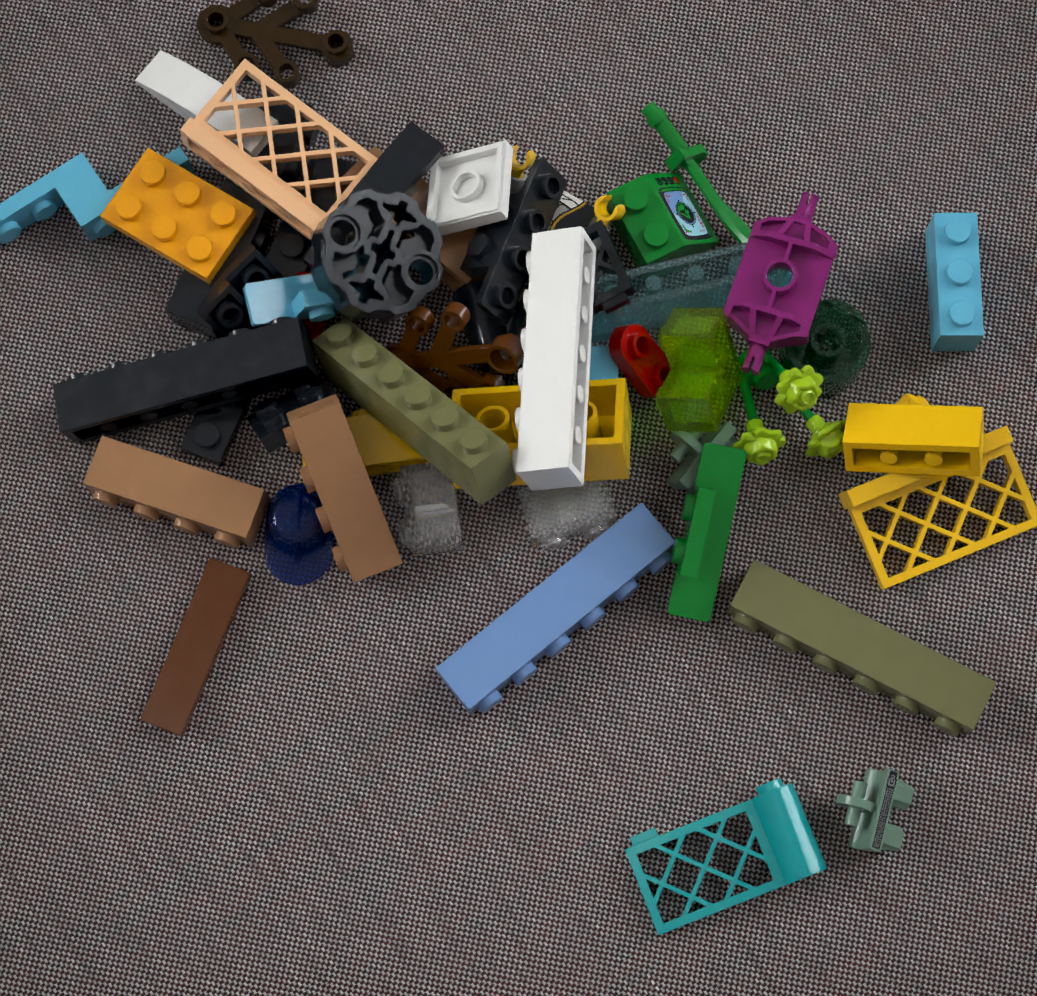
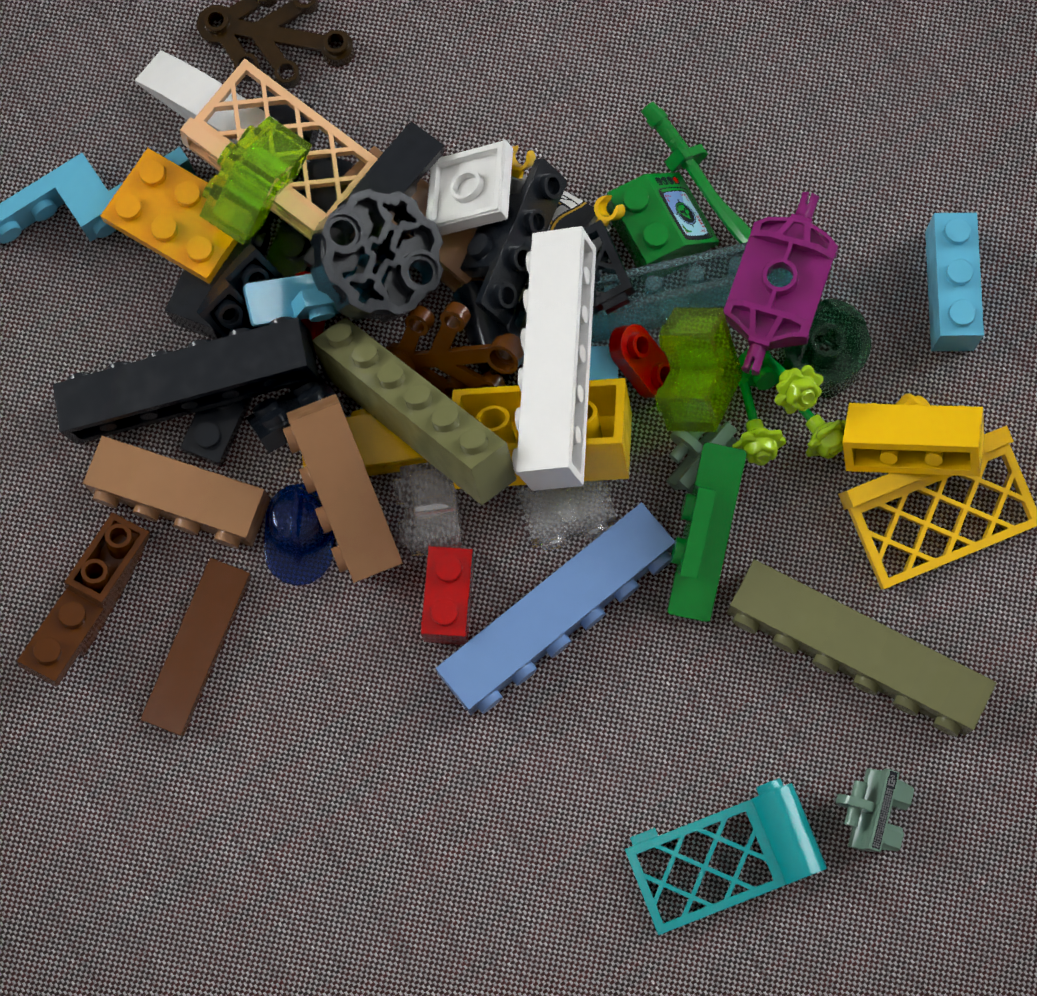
(87, 601): none -> reddish brown slope
(252, 177): none -> clear neon green brick
(447, 595): none -> red brick

